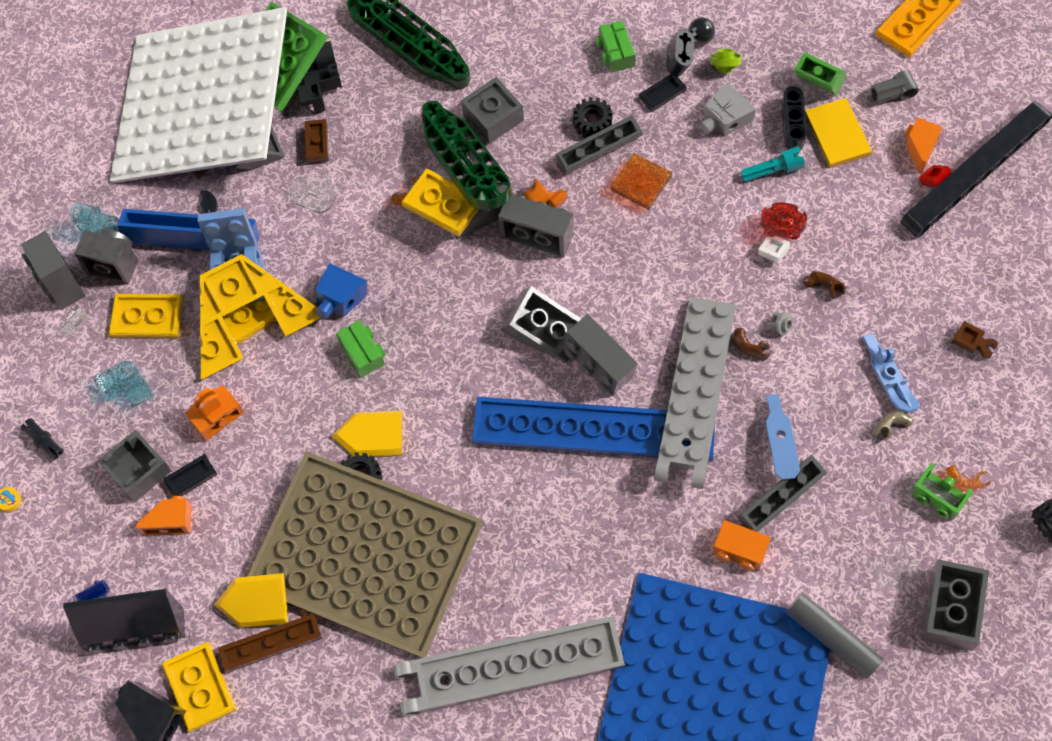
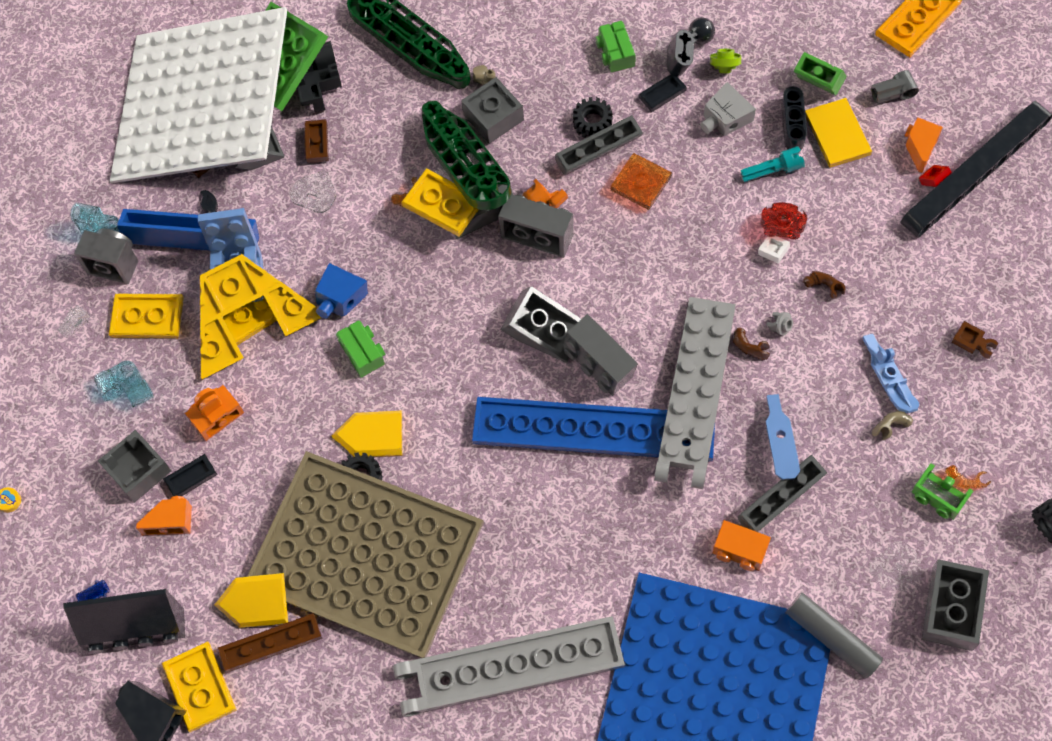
(42, 439): black pin -> none
(51, 270): dark grey brick -> none
(482, 74): none -> dark tan piece

